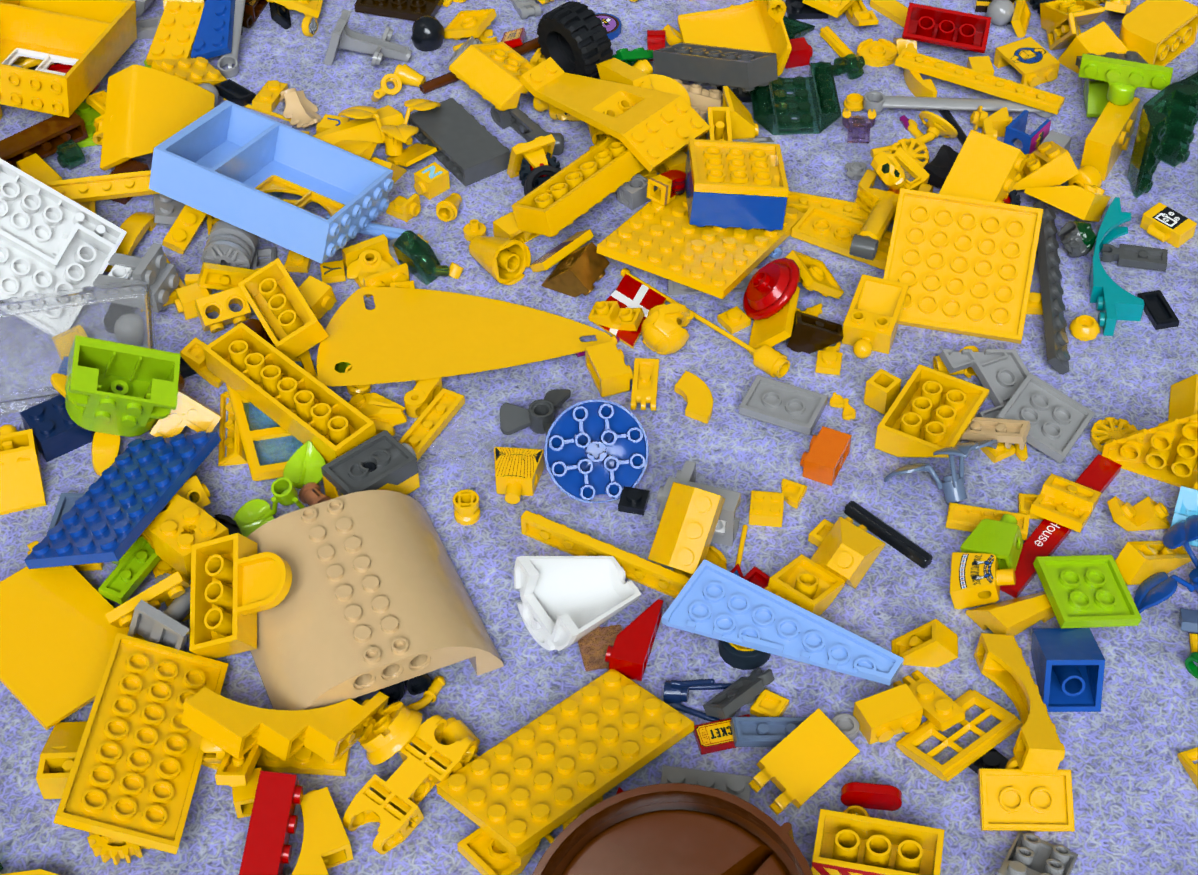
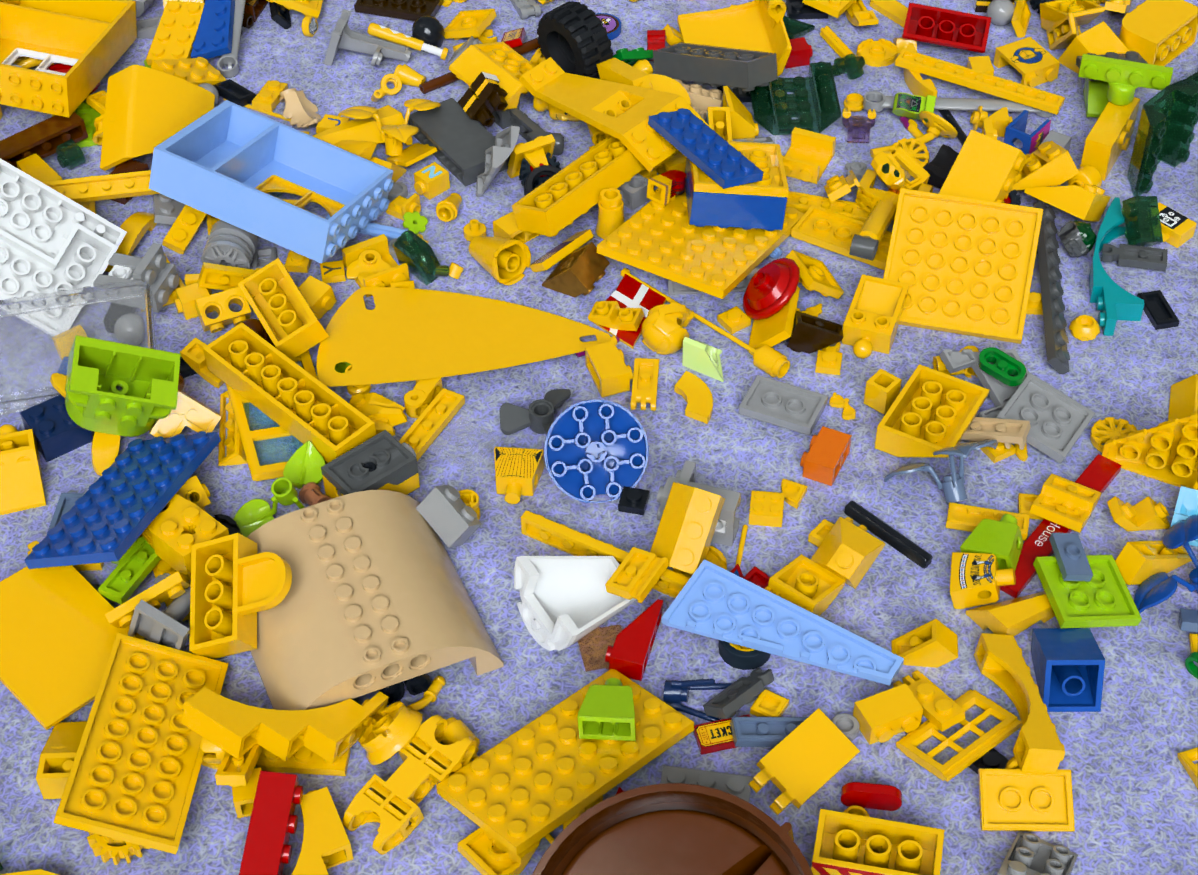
(398, 189): none -> light grey tile
(399, 38): none -> yellow piece
(415, 222): none -> lime plant
(449, 515): none -> light grey brick
(483, 99): none -> dark brown hips
(496, 157): none -> light grey slope
(608, 712): none -> lime torso
(609, 212): none -> yellow plant
(637, 575): none -> yellow plate
(702, 358): none -> yellowish green slope
(705, 148): none -> blue plate
(808, 155): none -> yellow panel
(840, 186): none -> yellow plate
(910, 106): none -> leg
(1003, 366): none -> green plate
(1071, 557): none -> sand blue plate
(1142, 221): none -> clear green brick

